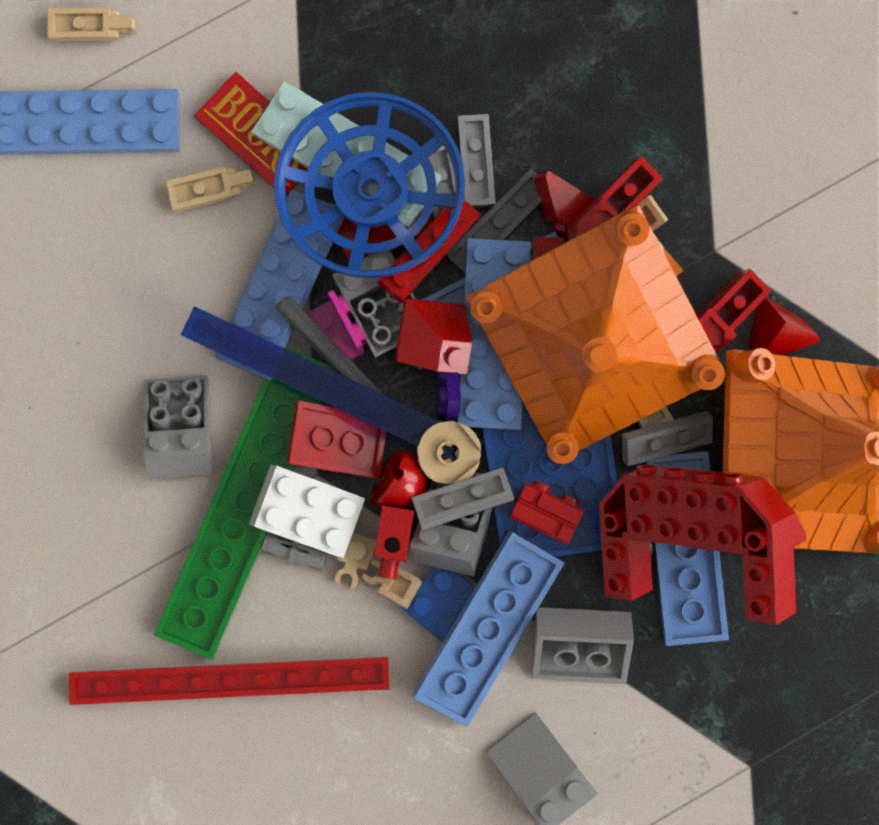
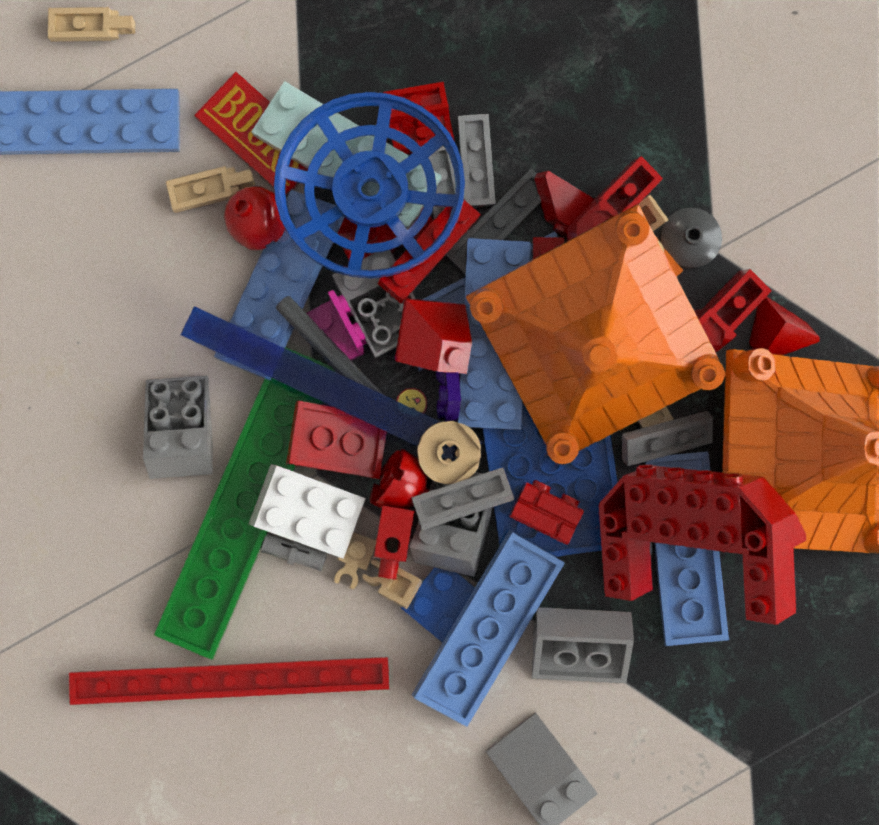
(253, 218): none -> red cylinder
(414, 399): none -> light yellow tile
(430, 97): none -> red slope
(690, 252): none -> dark grey dish

